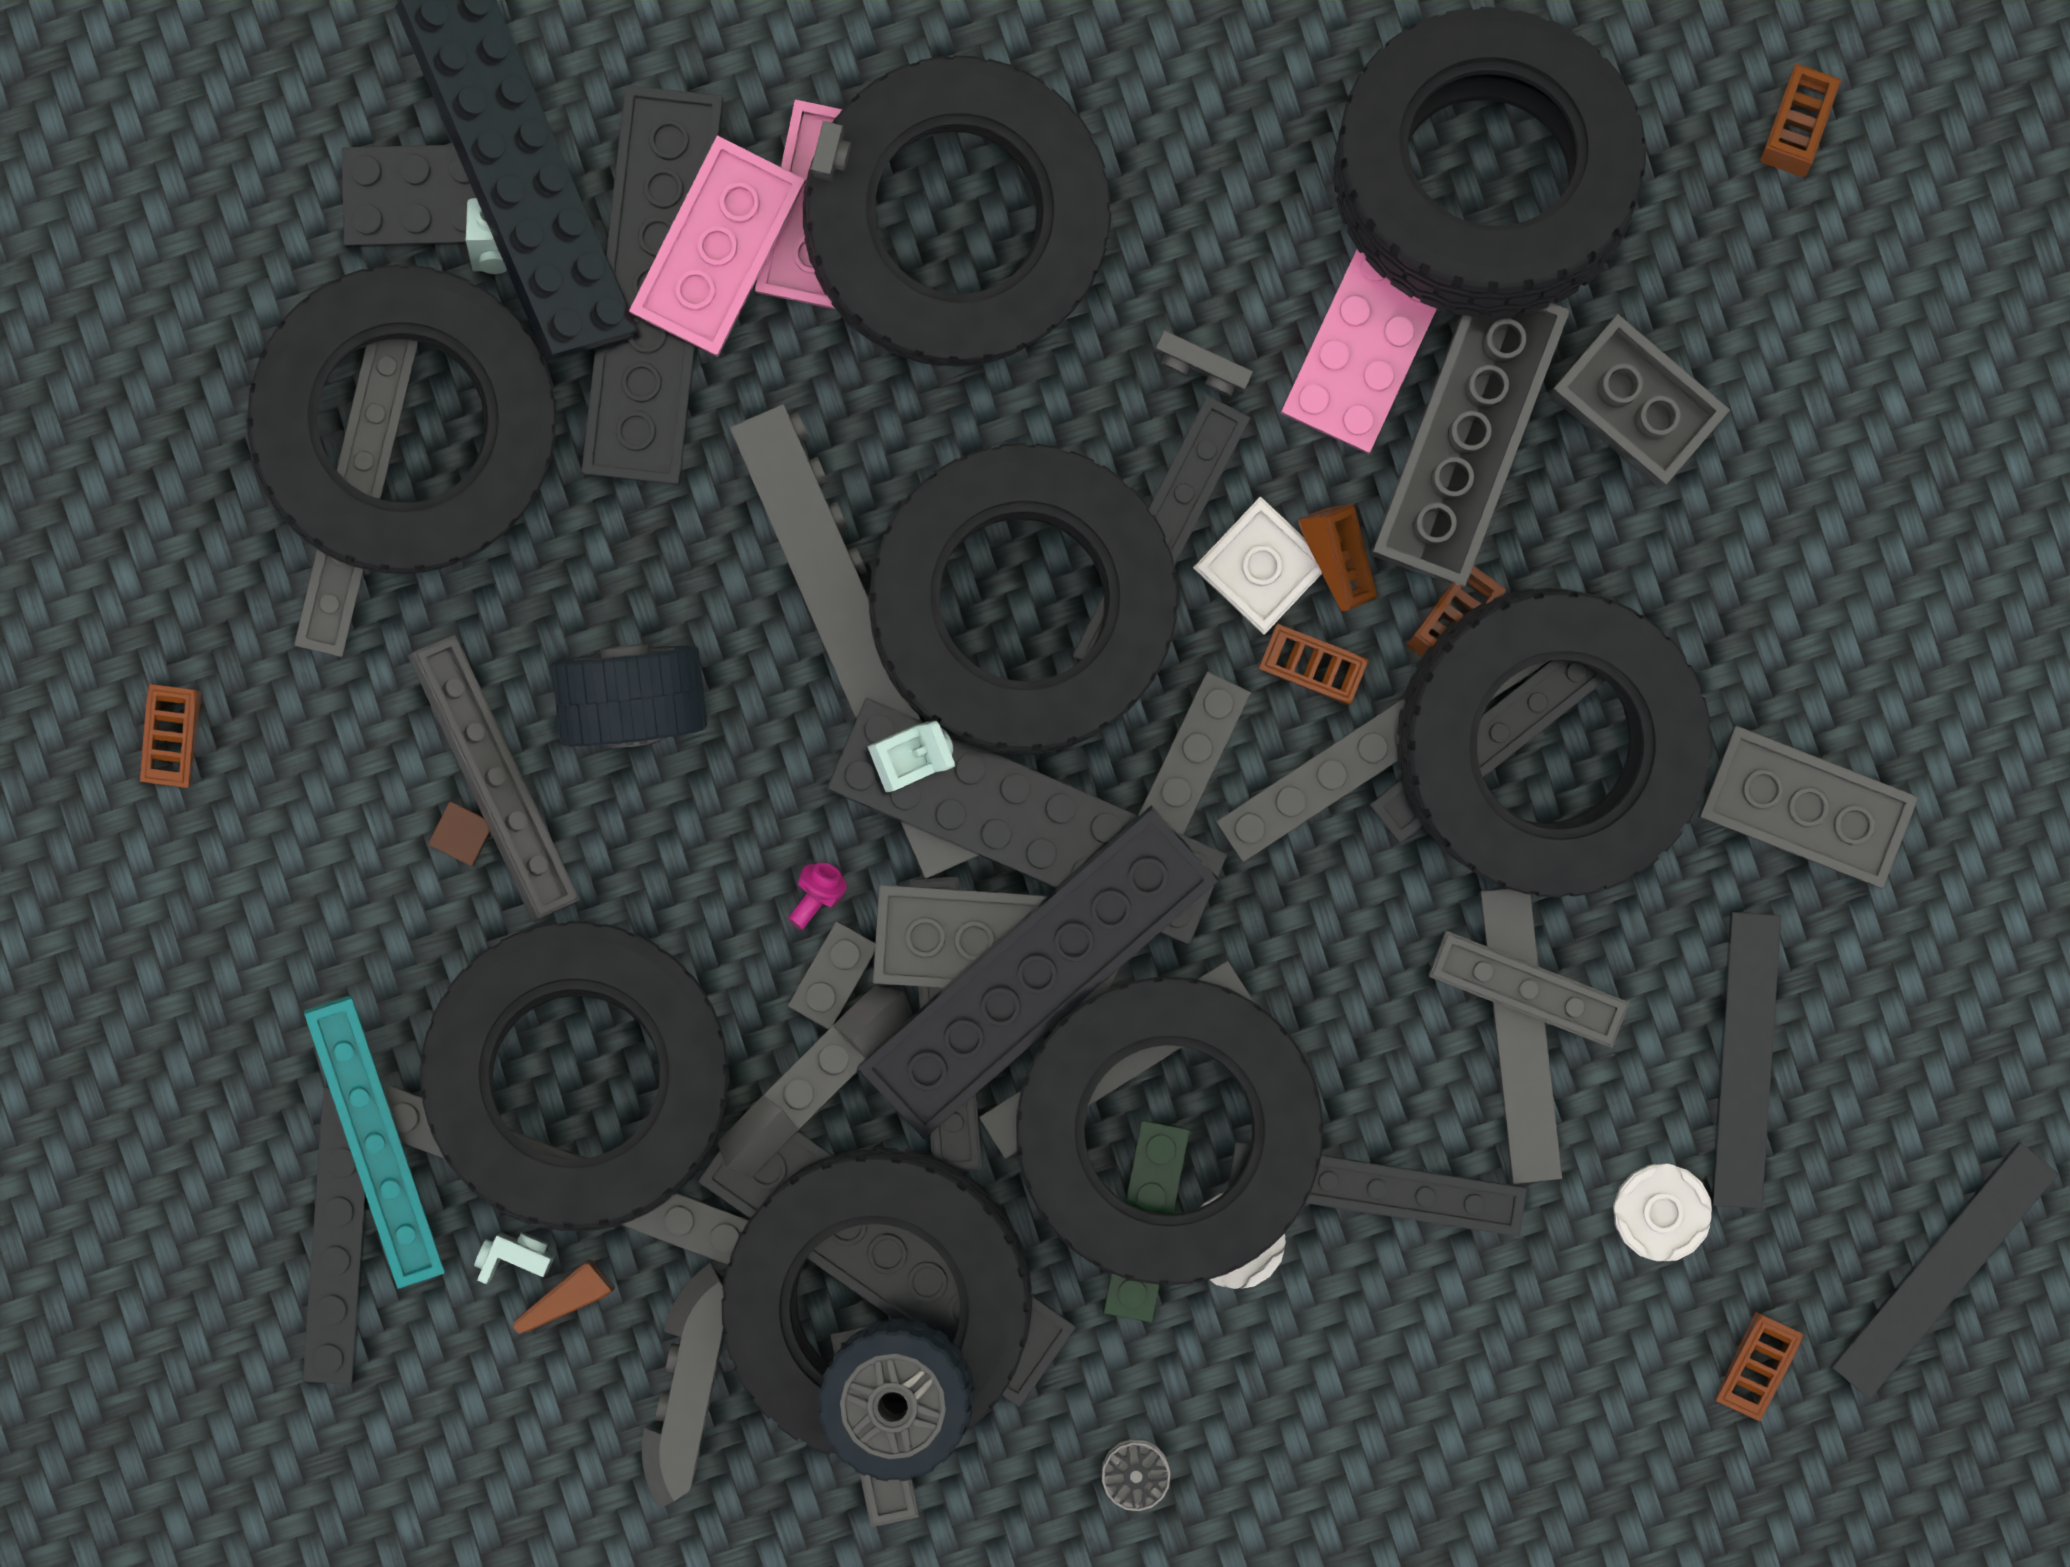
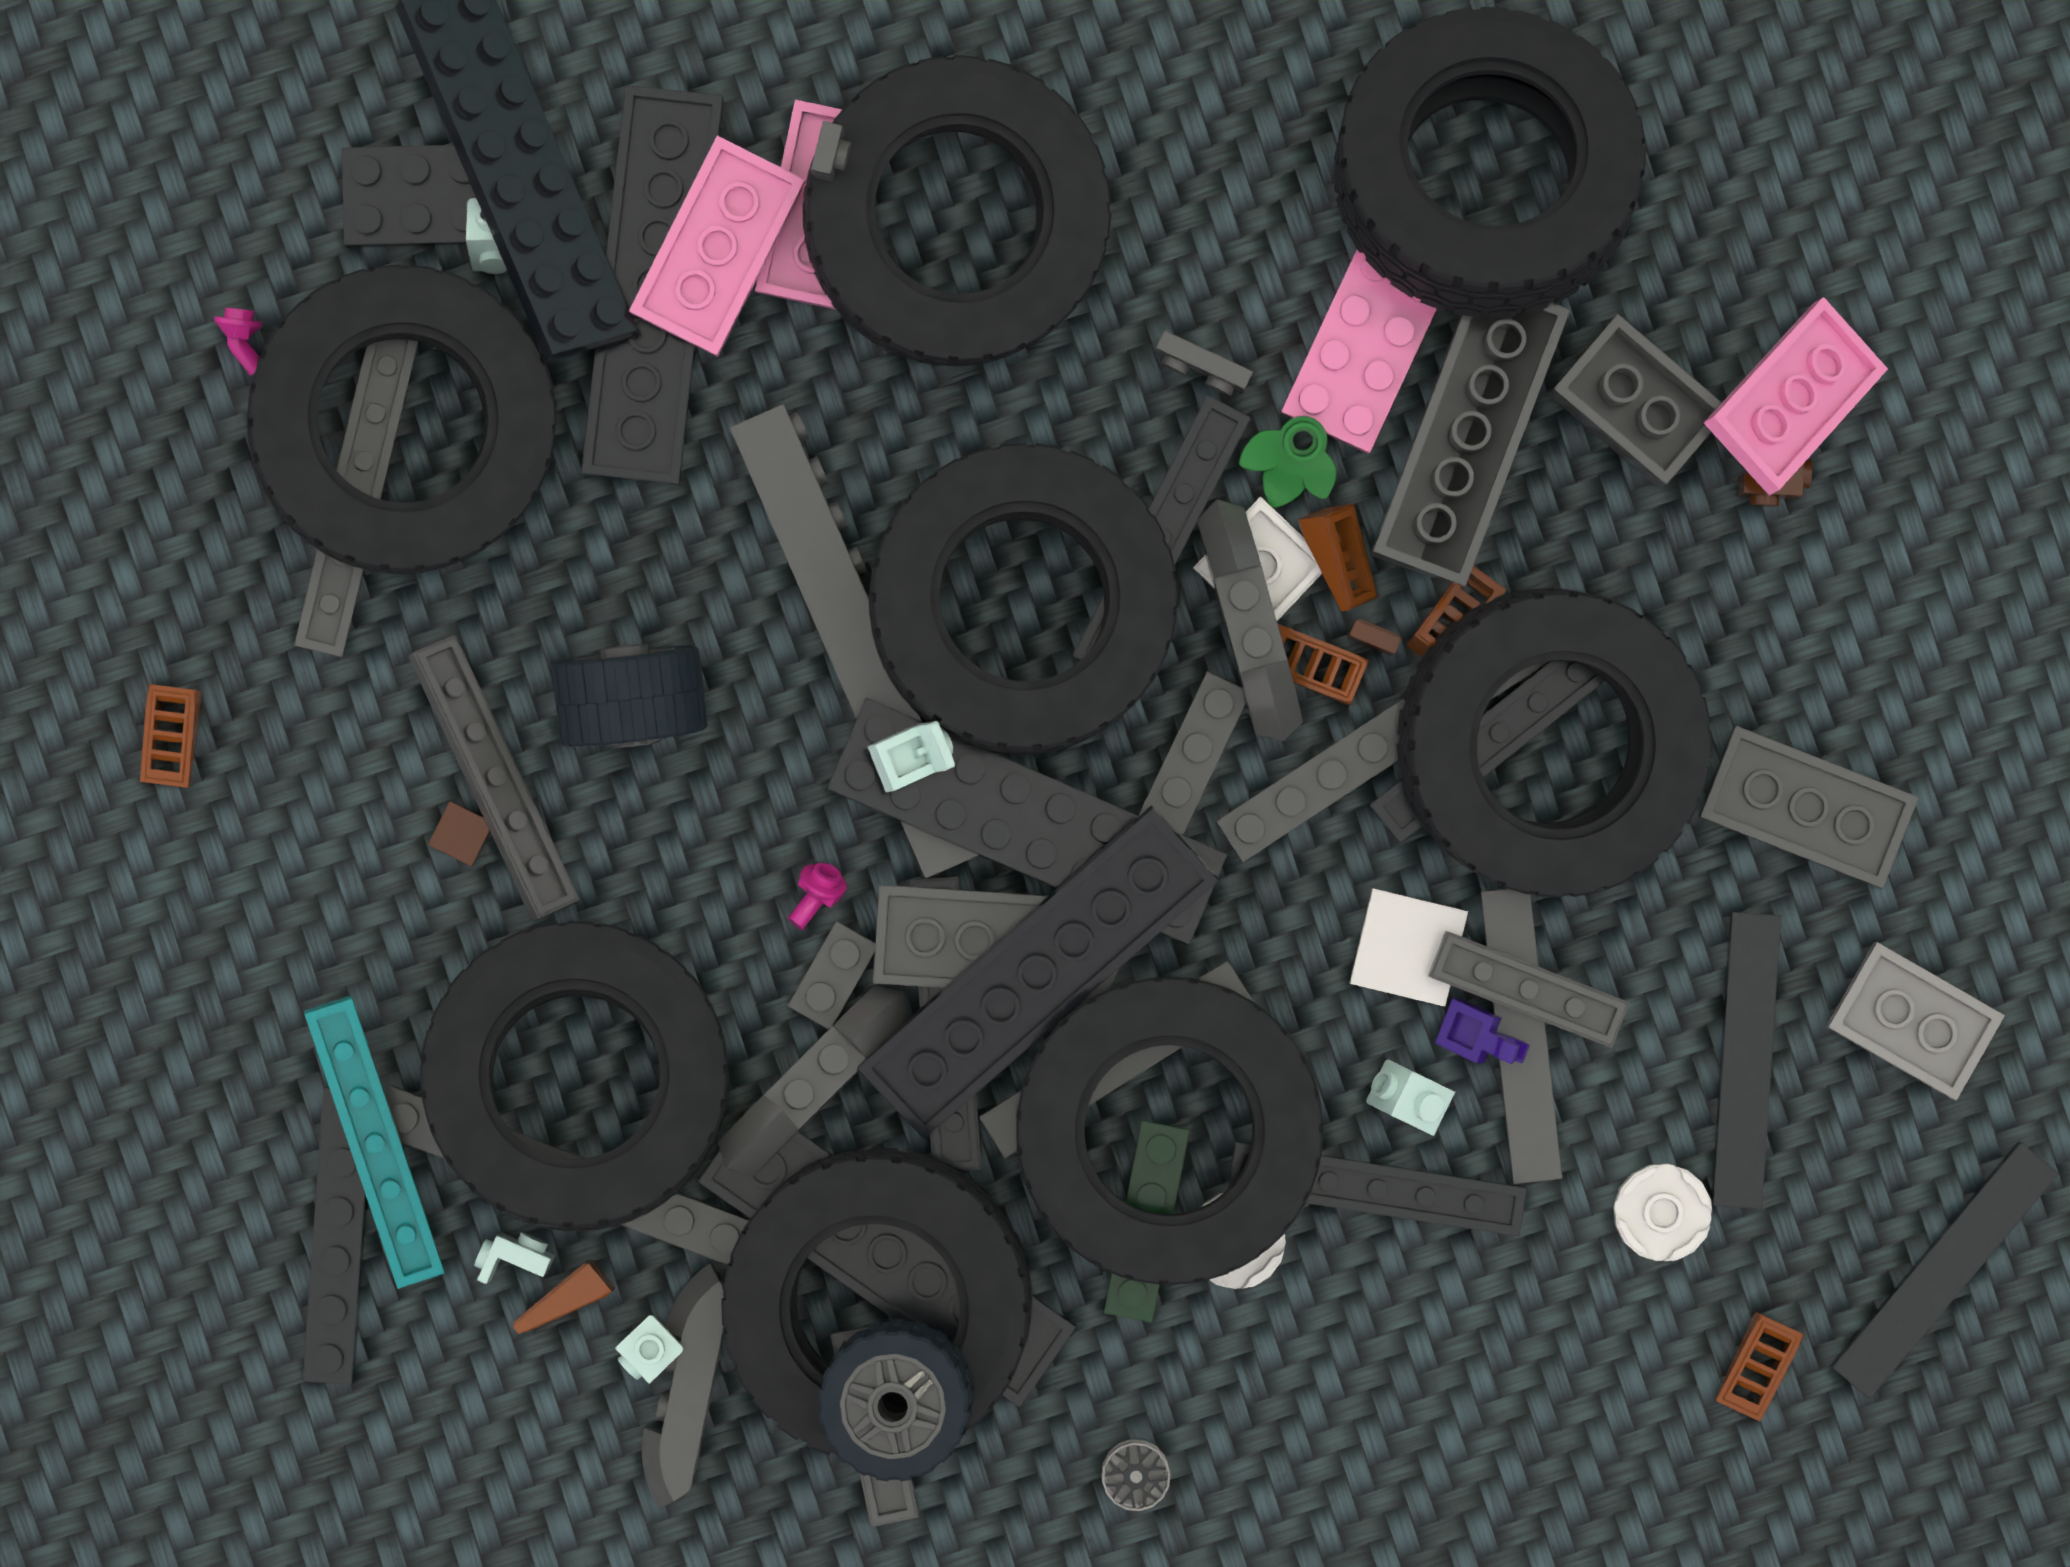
(238, 327): none -> dark pink plate
(648, 1349): none -> light aqua bracket
(1250, 620): none -> dark grey brick
(1291, 468): none -> green plate
(1374, 637): none -> reddish brown tile
(1401, 944): none -> white tile
(1409, 1097): none -> light aqua bracket
(1474, 1034): none -> dark purple plate
(1789, 149): dark orange slope -> none
(1792, 489): none -> reddish brown bracket
(1796, 396): none -> bright pink plate
(1915, 1021): none -> light grey plate

